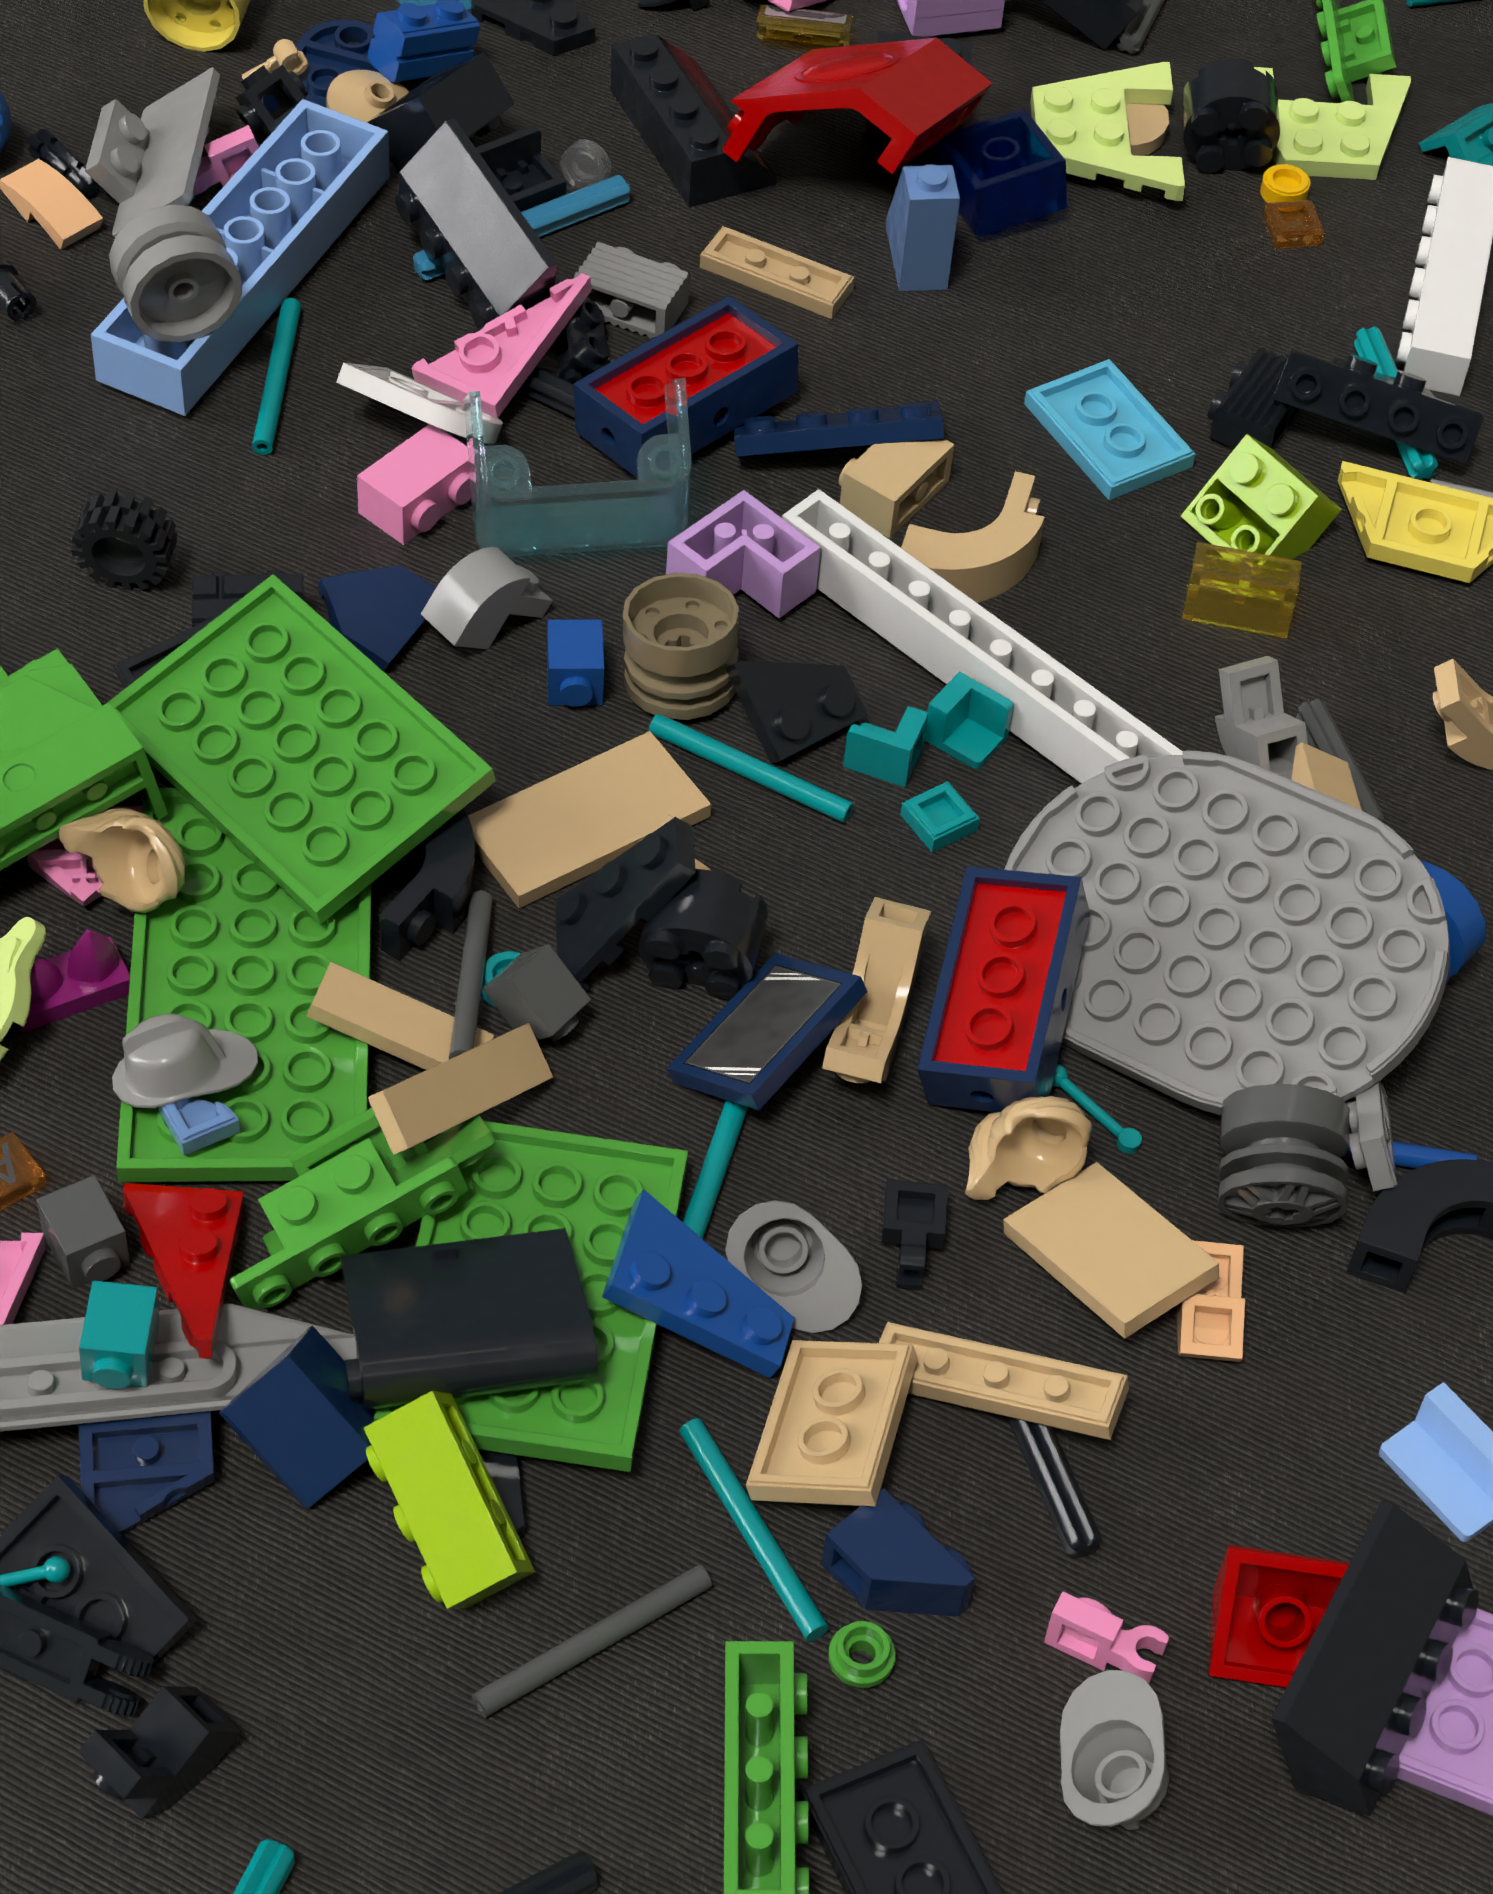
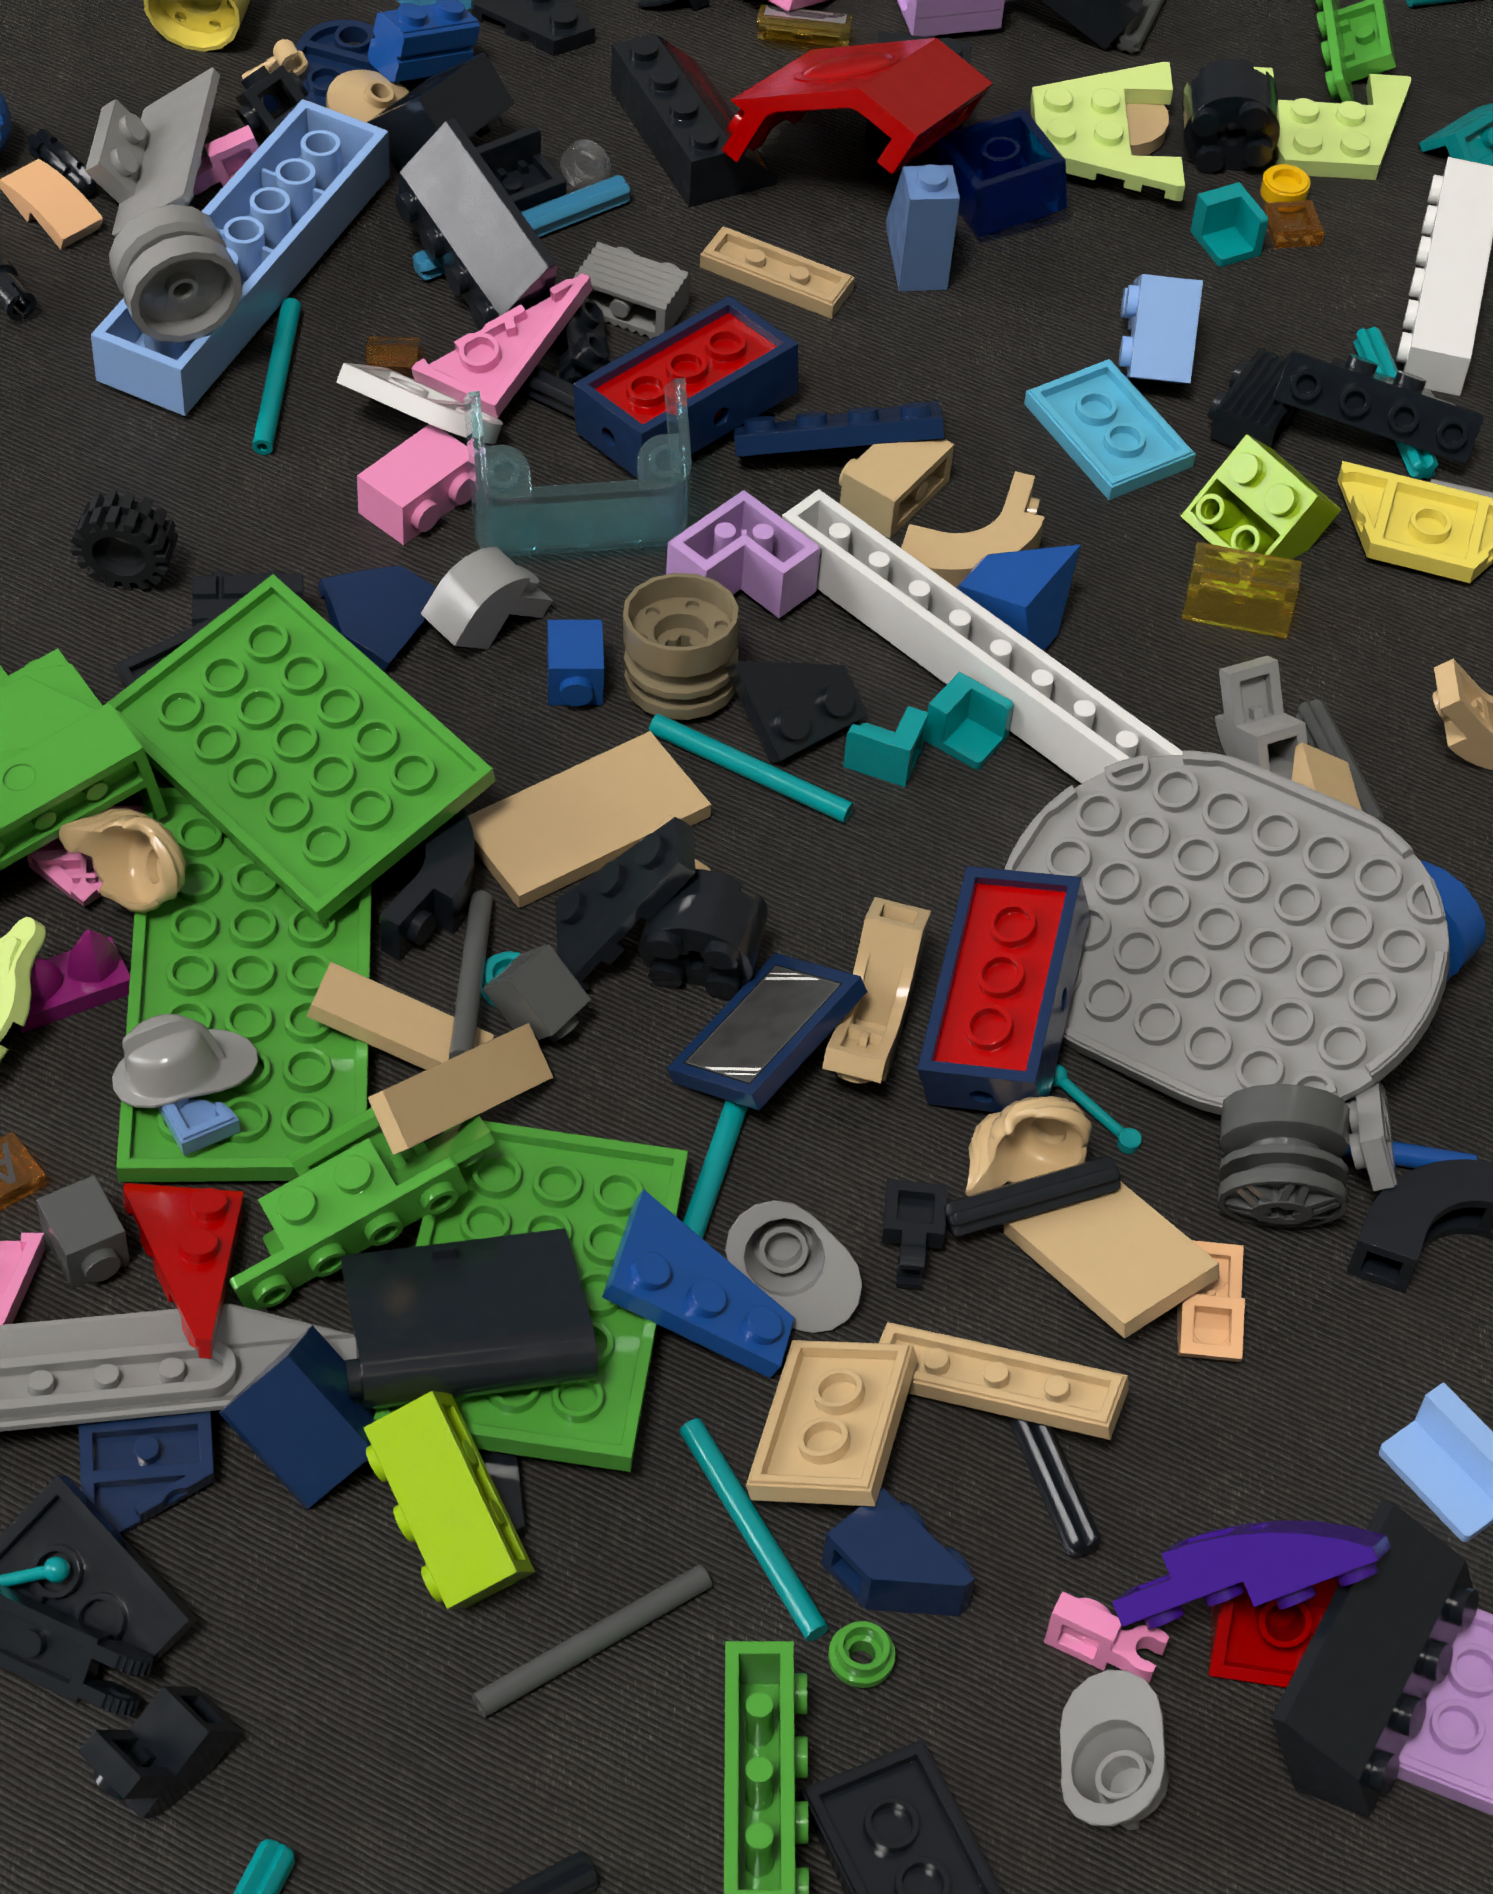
(119, 1334): teal brick -> none
(392, 351): none -> clear orange tile
(939, 816): teal tile -> none
(1025, 589): none -> blue slope
(1032, 1196): none -> black axle
(1162, 327): none -> light blue brick
(1229, 224): none -> teal panel
(1270, 1557): none -> dark purple slope

